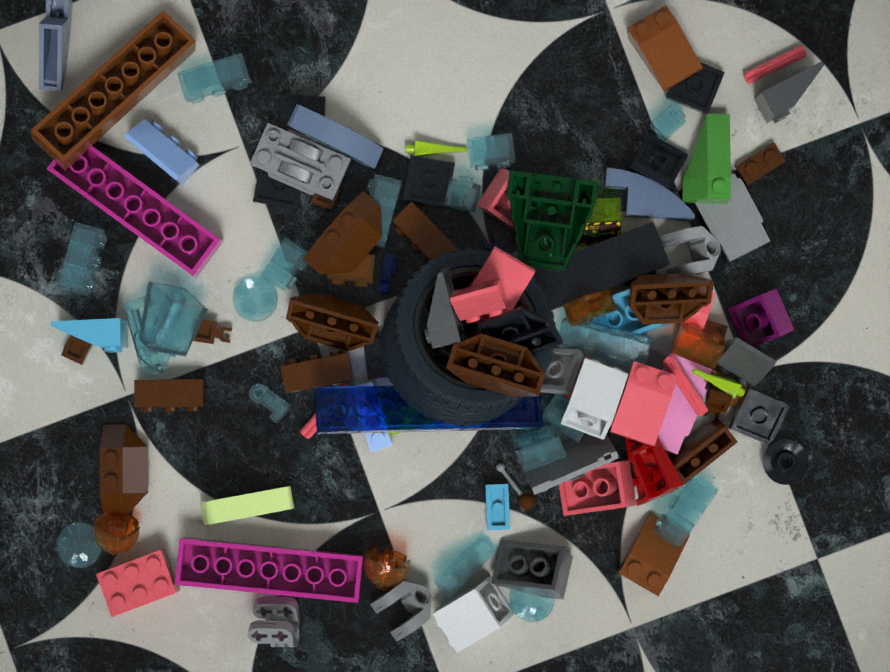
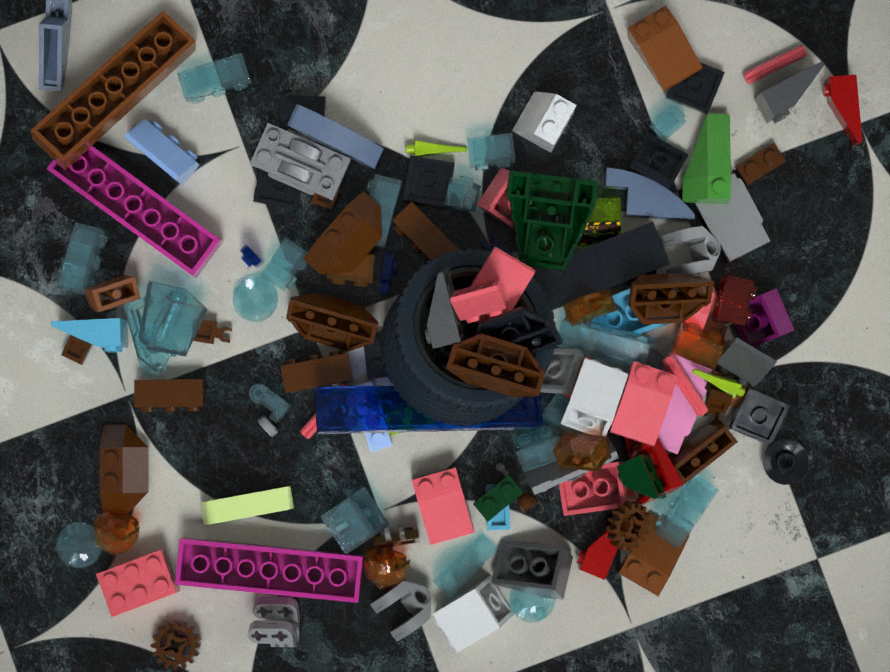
(112, 293): none -> dark orange brick
(179, 654): none -> reddish brown gear
(250, 257): none -> clear blue plate
(268, 426): none -> light grey tile
(355, 520): none -> clear light blue slope
(403, 537): none -> dark brown hinge
(442, 506): none -> coral slope
(497, 497): none -> dark green brick
(544, 119): none -> white slope
(582, 451): none -> clear orange brick
(597, 556): none -> red slope
(628, 525): none -> reddish brown gear
(641, 477): none -> dark green slope
(733, 301): none -> clear red slope
(844, 103): none -> red slope

